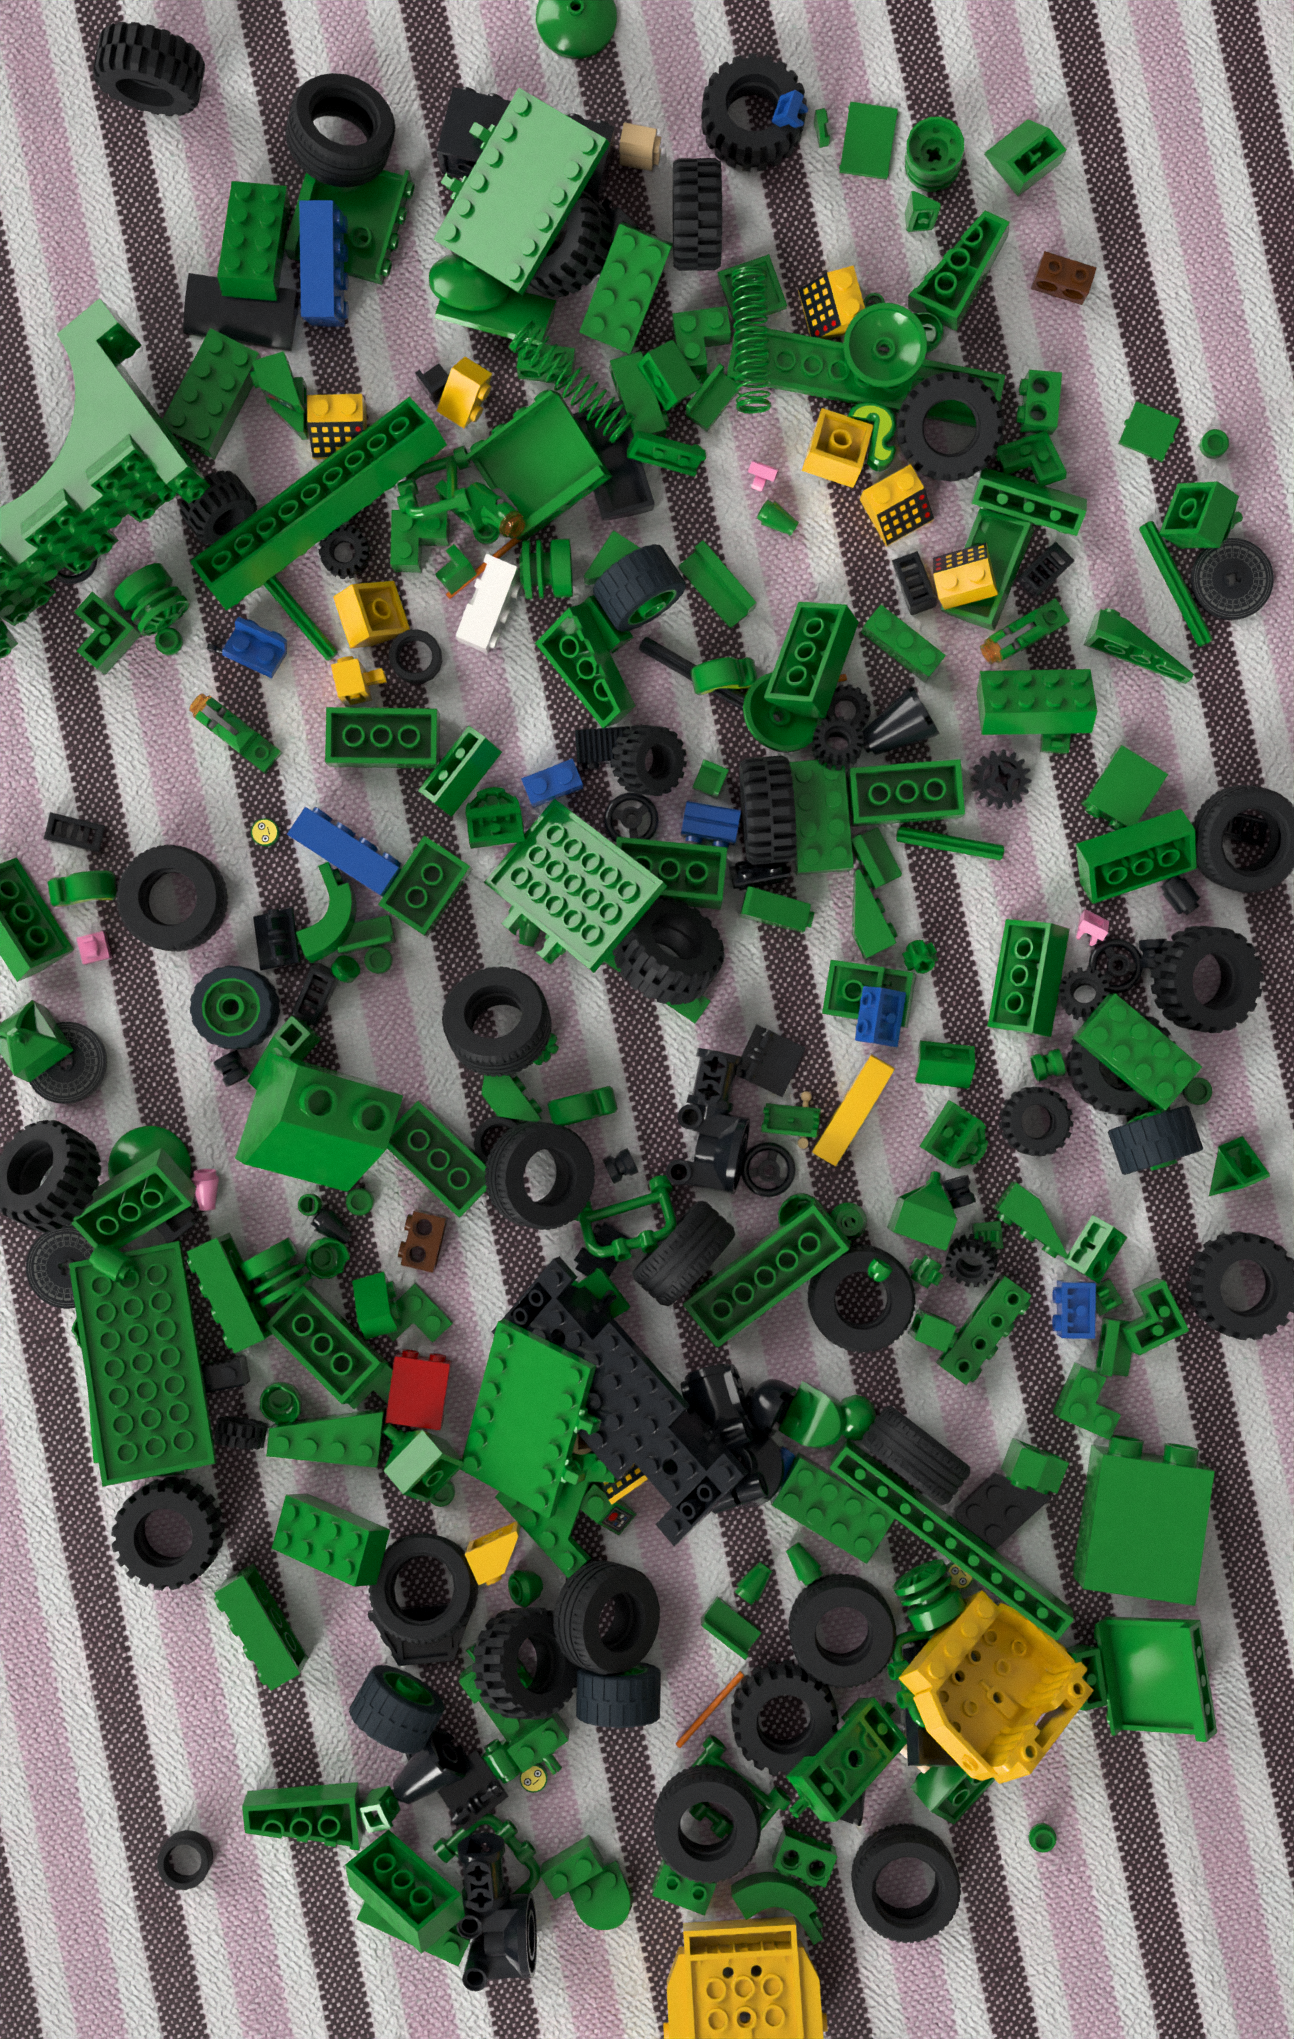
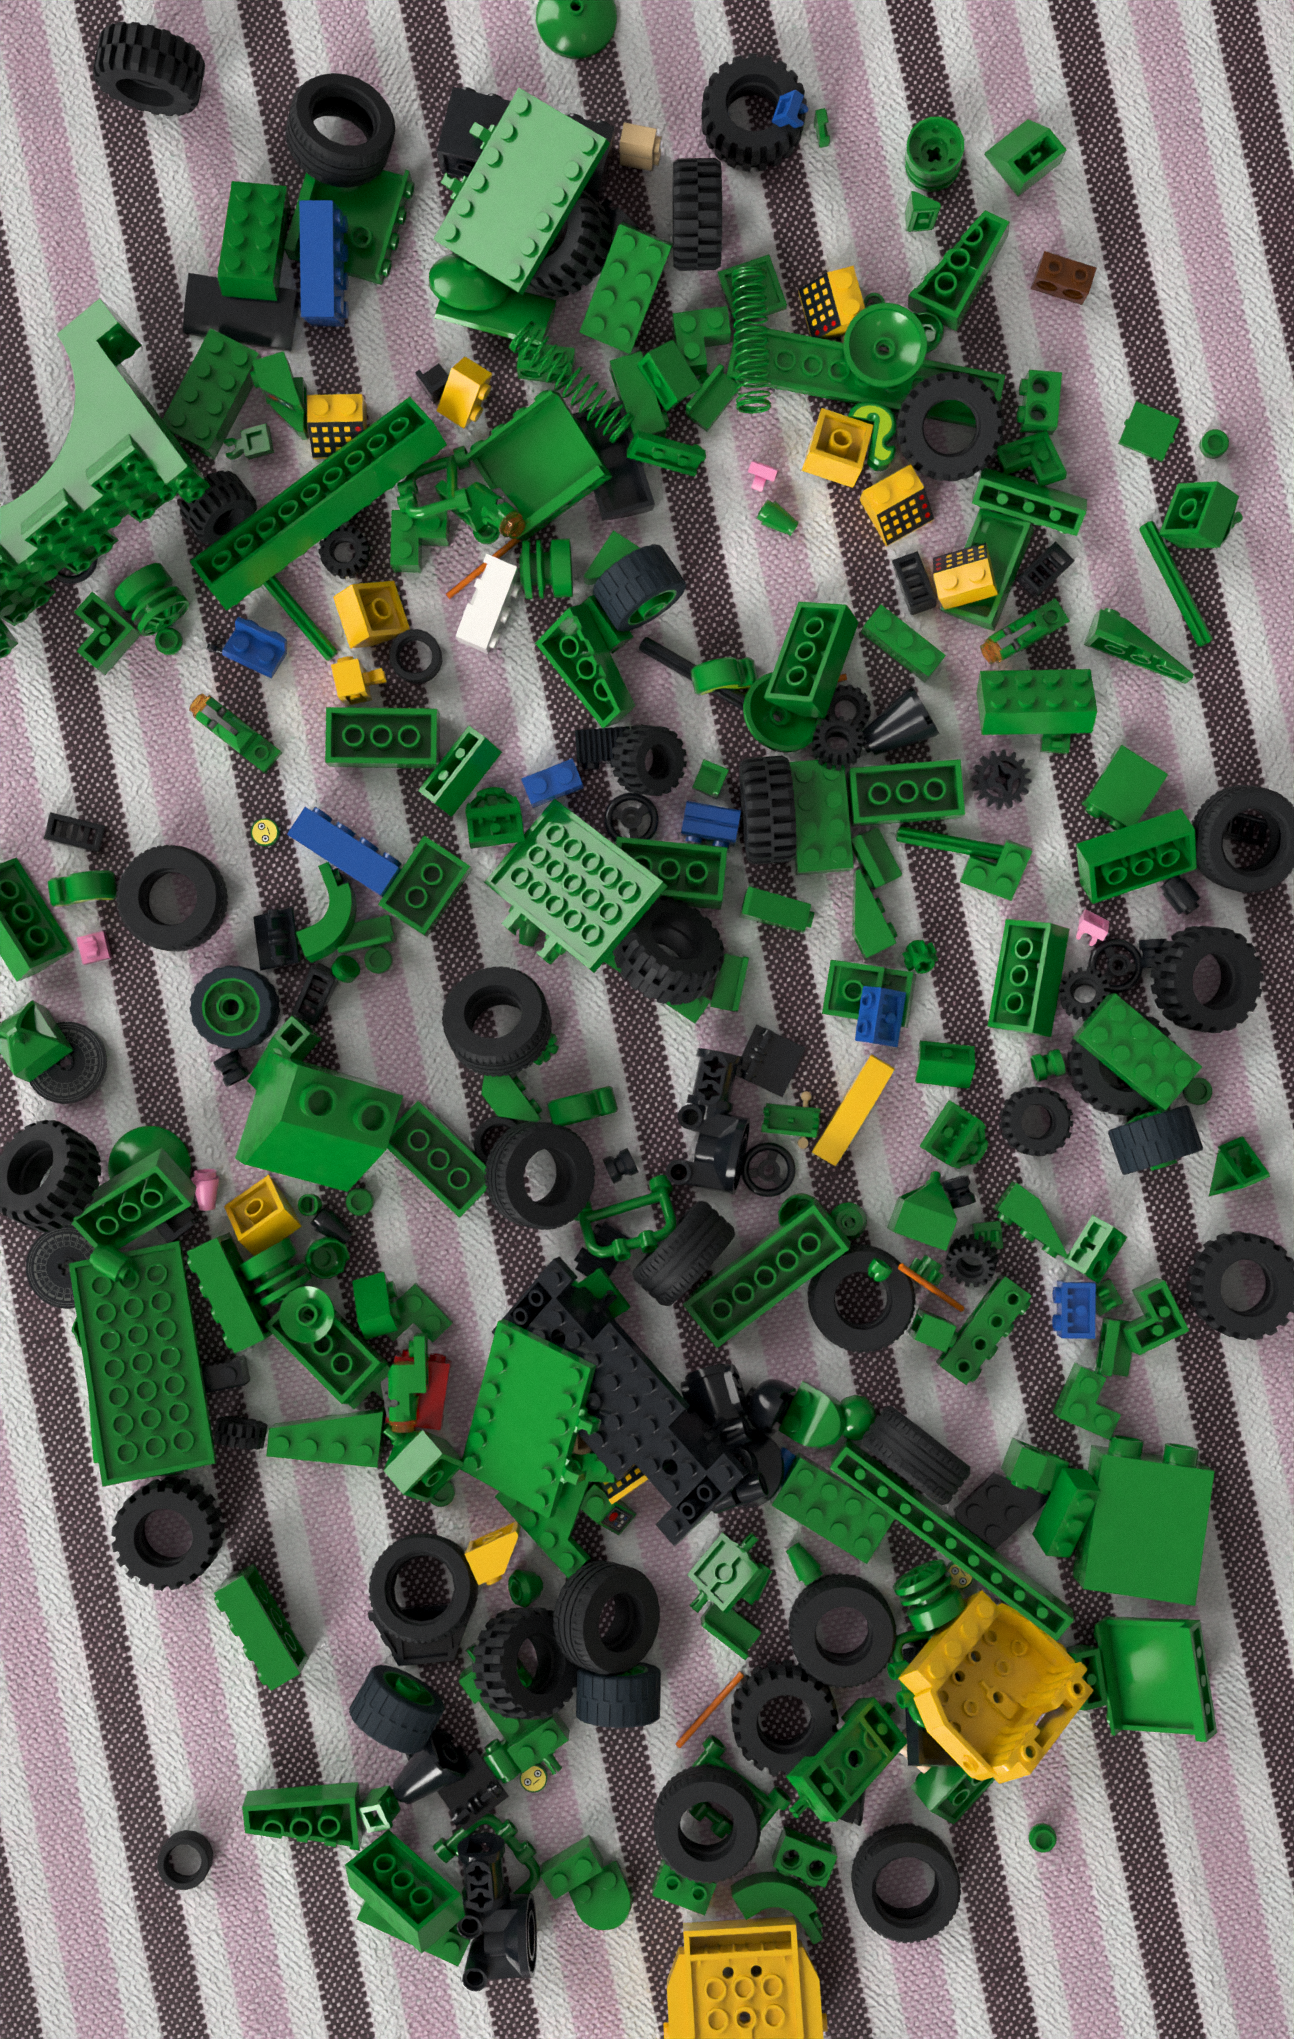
(253, 443): none -> green plate
(262, 1216): none -> yellow slope
(281, 1402): green hair -> none
(293, 1314): none -> green dish
(331, 1539): green brick -> none
(403, 1383): none -> green plate
(429, 1242): reddish brown brick -> none
(456, 572): green panel -> none
(717, 585): green panel -> none
(724, 1572): none -> plate
(729, 983): none -> green panel
(746, 873): black hinge -> none
(868, 140): green piece -> none
(931, 1287): none -> orange axle
(998, 878): none -> green plate
(1066, 1512): none -> green brick
(1251, 571): black piece -> none

